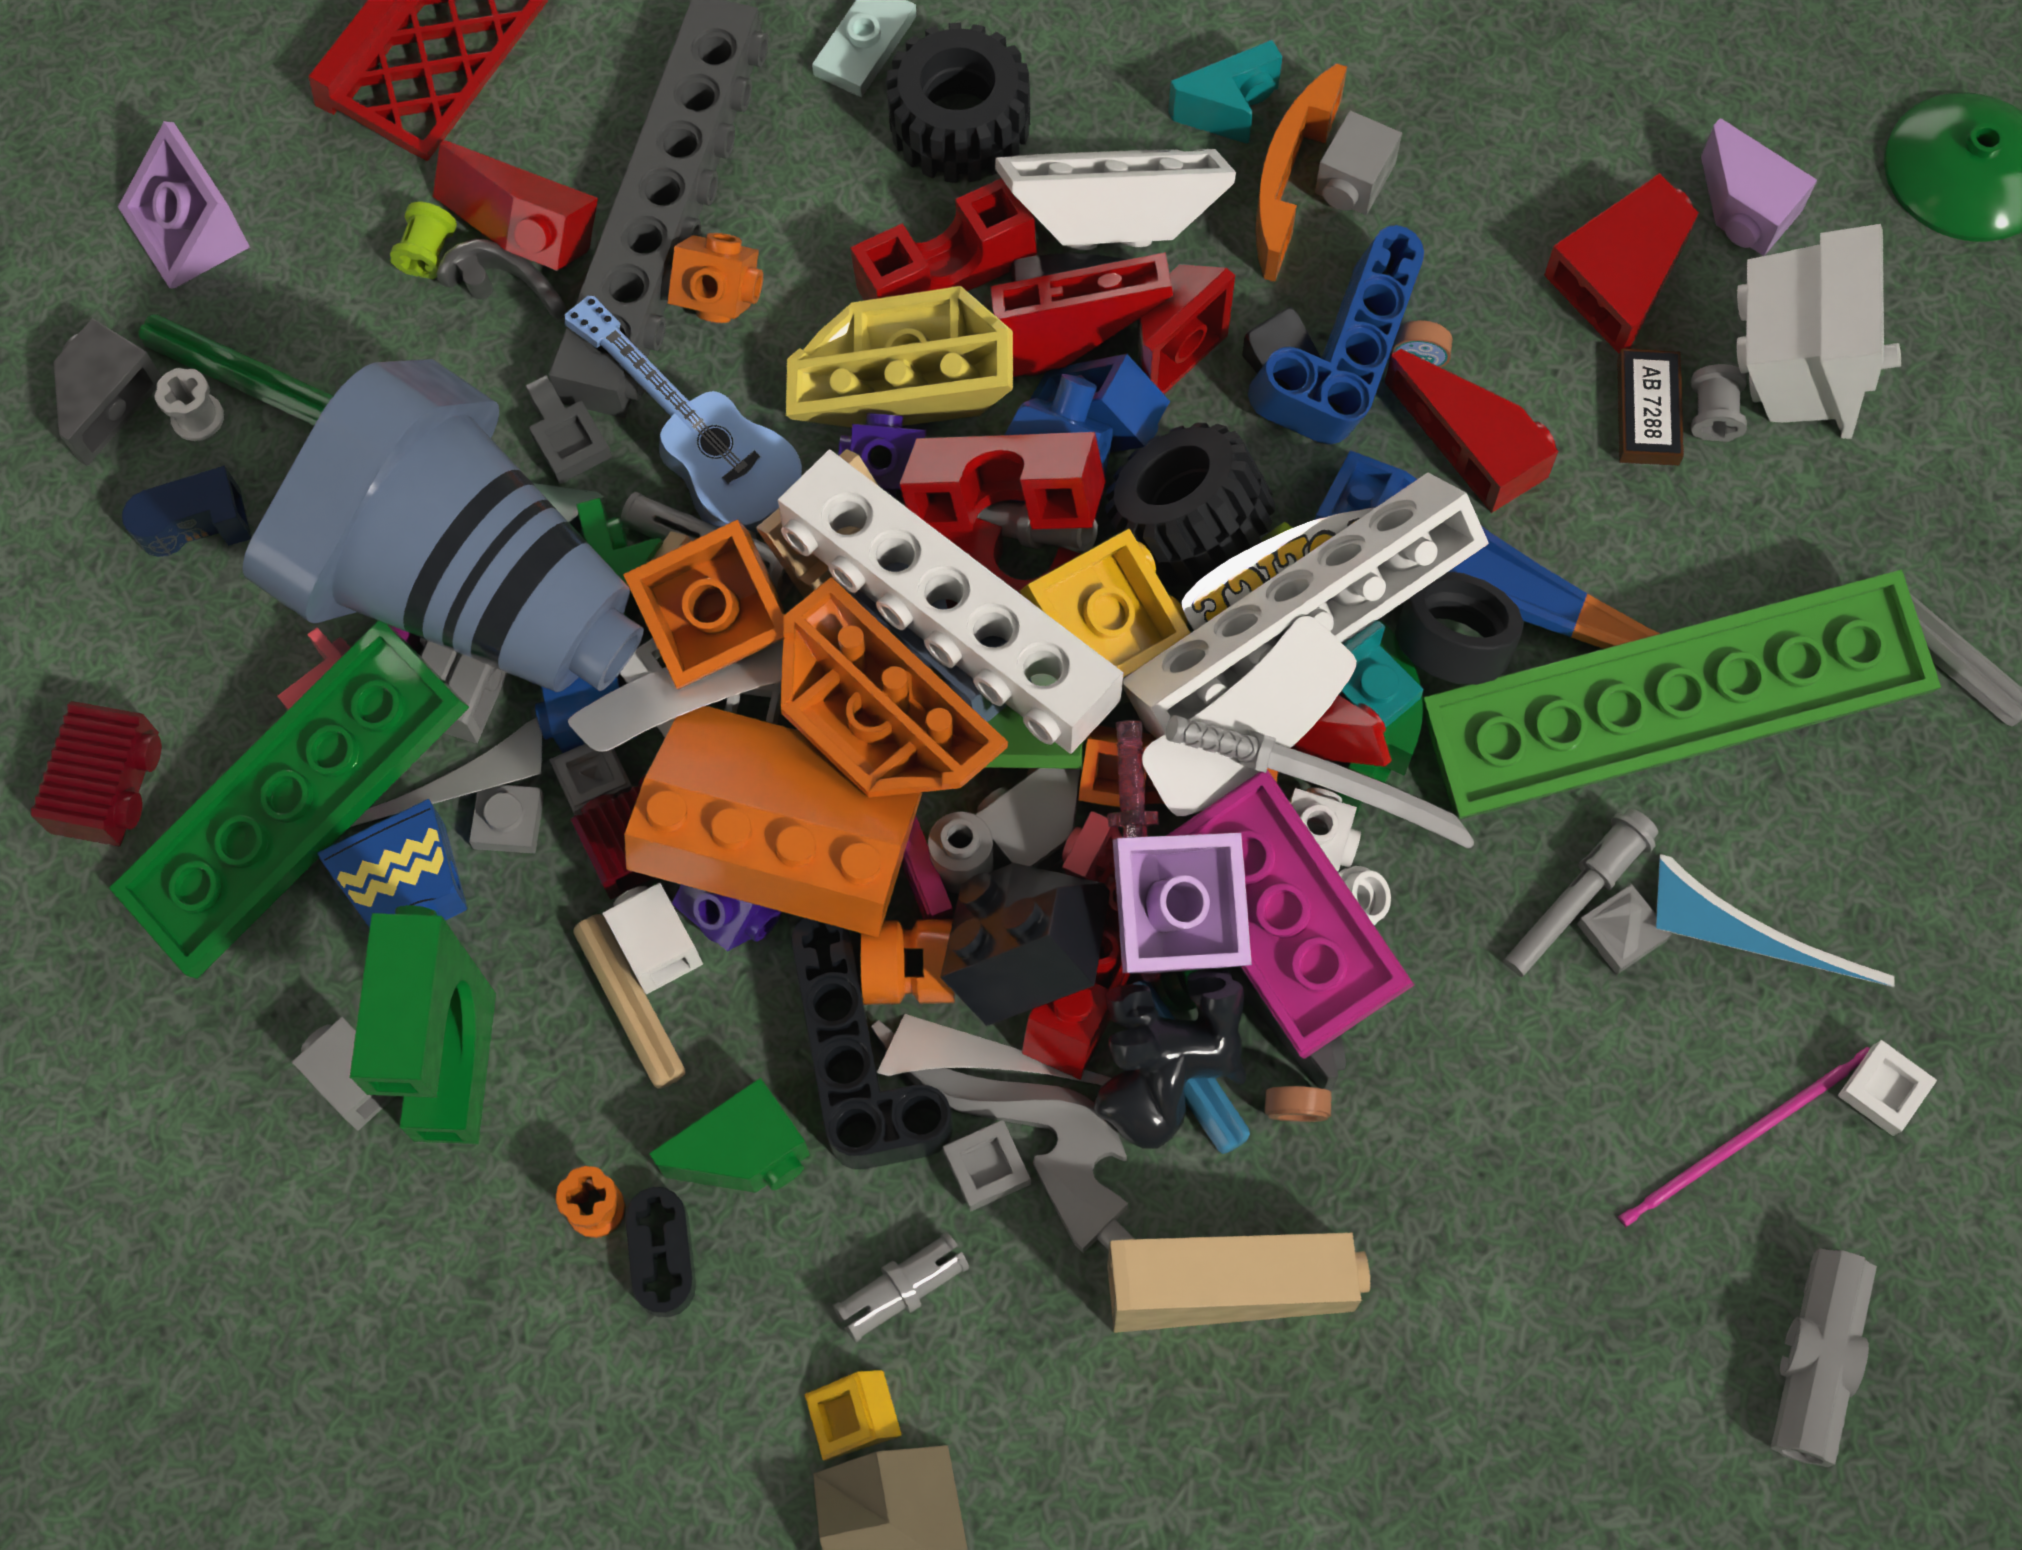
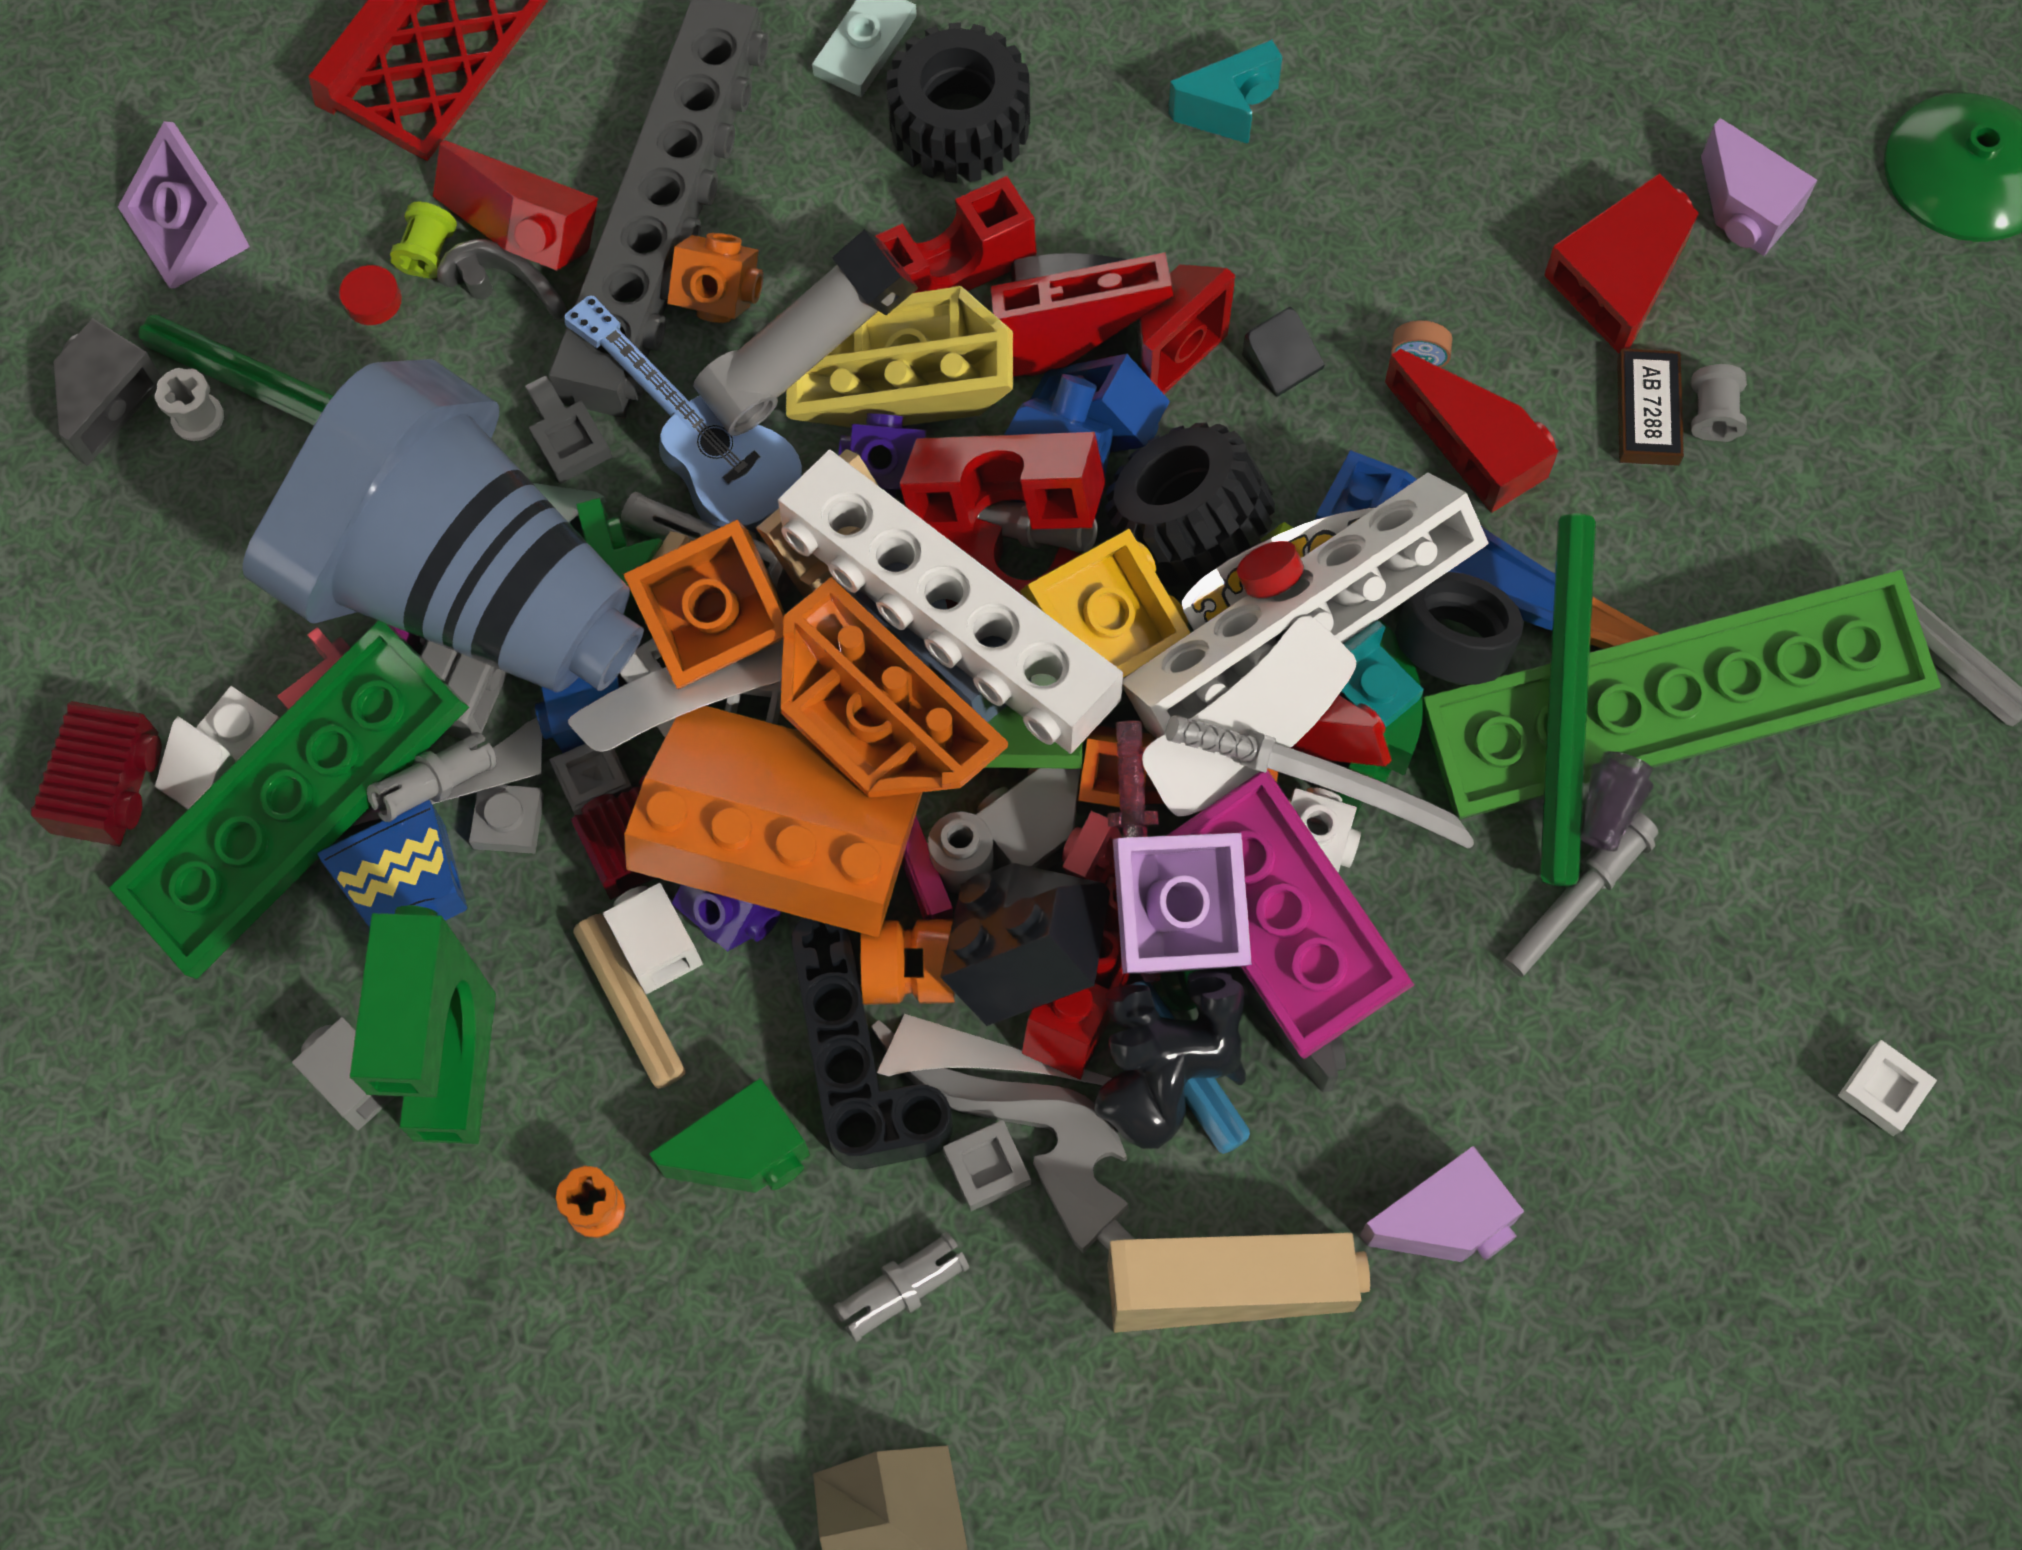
(186, 511): dark blue leg -> none
(204, 753): none -> white slope
(370, 295): none -> red tile
(431, 776): none -> light grey pin
(644, 1253): black beam -> none
(747, 381): none -> light grey piece
(852, 1413): yellow slope -> none
(1117, 193): white wedge -> none
(1270, 569): none -> red tile
(1298, 1104): nougat tile -> none
(1307, 117): orange slope -> none
(1355, 332): blue beam -> none
(1357, 163): light grey brick -> none
(1369, 890): white plate -> none
(1449, 1214): none -> lavender slope
(1568, 700): none -> green axle
(1614, 798): none -> clear purple cone
(1623, 929): light grey tile -> none
(1696, 912): dark azure sticker -> none
(1742, 1139): dark pink piece -> none
(1816, 328): white piece -> none
(1824, 1357): light grey piece -> none

